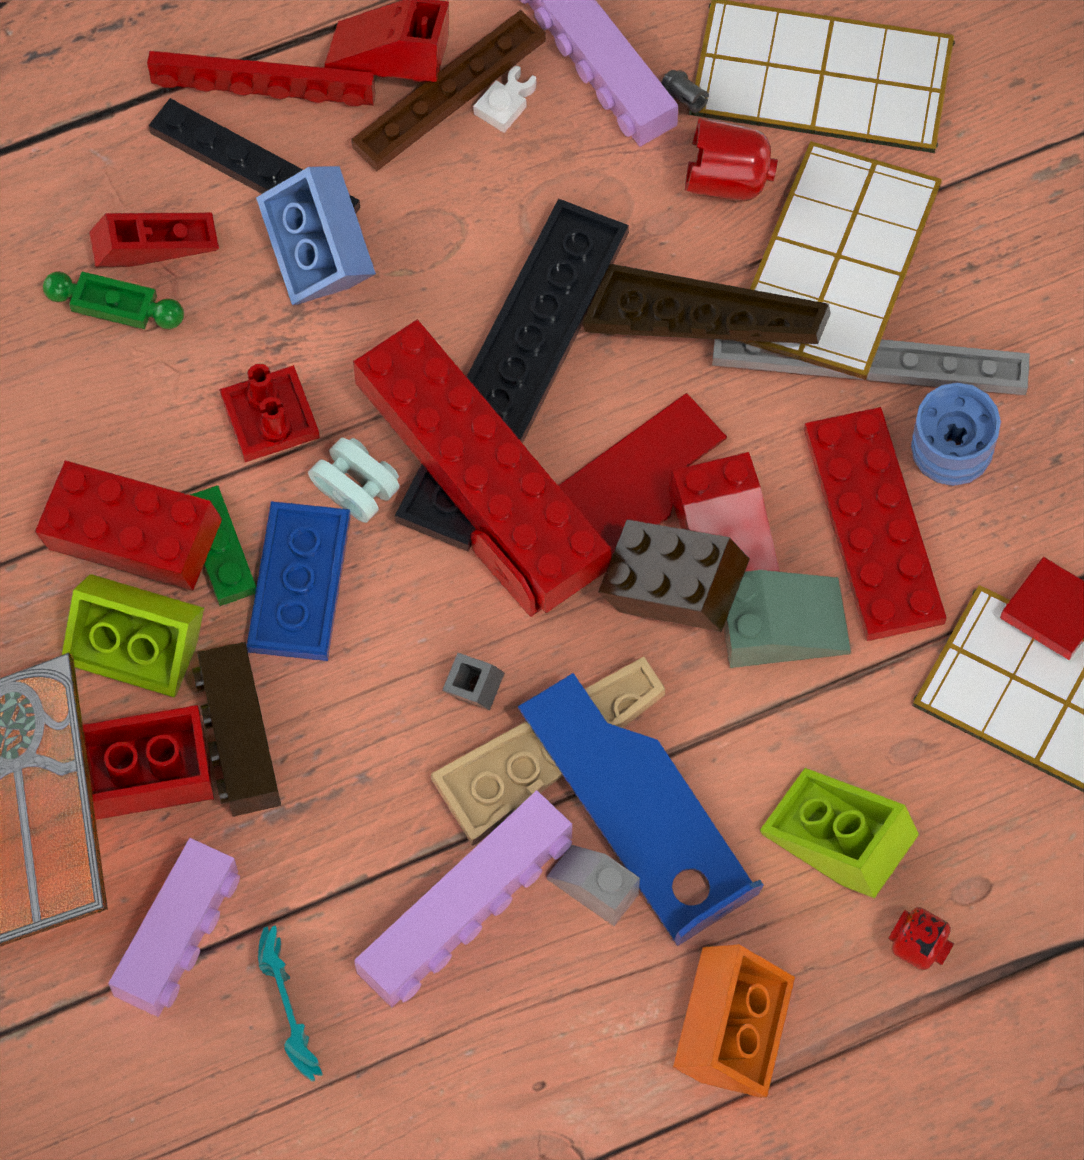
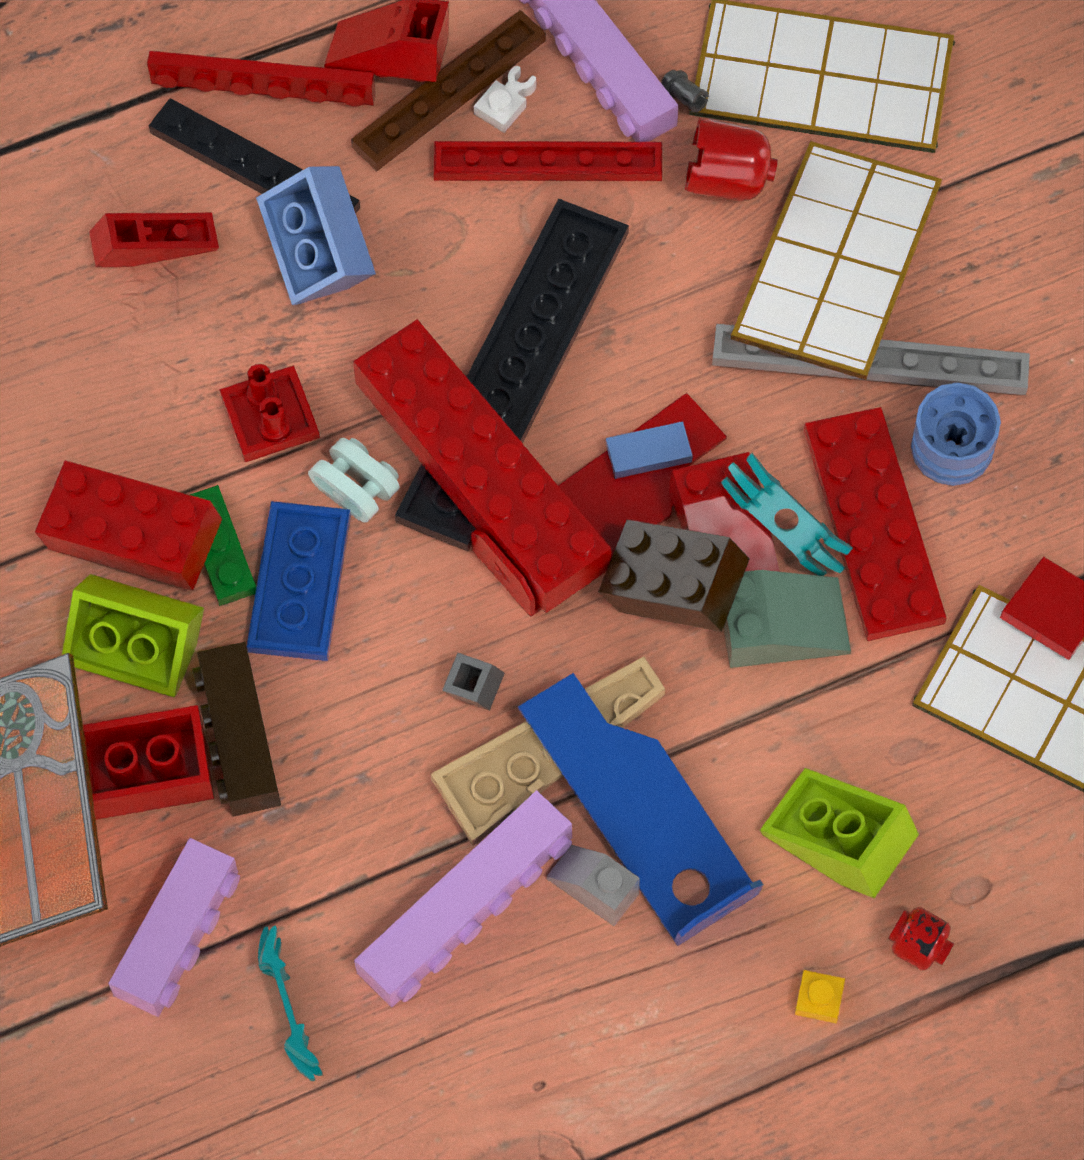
(113, 300): green plate -> none
(547, 161): none -> red tile
(649, 450): none -> medium blue tile
(677, 306): dark brown wing -> none
(734, 1020): orange slope -> none
(773, 497): none -> teal piece
(820, 996): none -> yellow plate

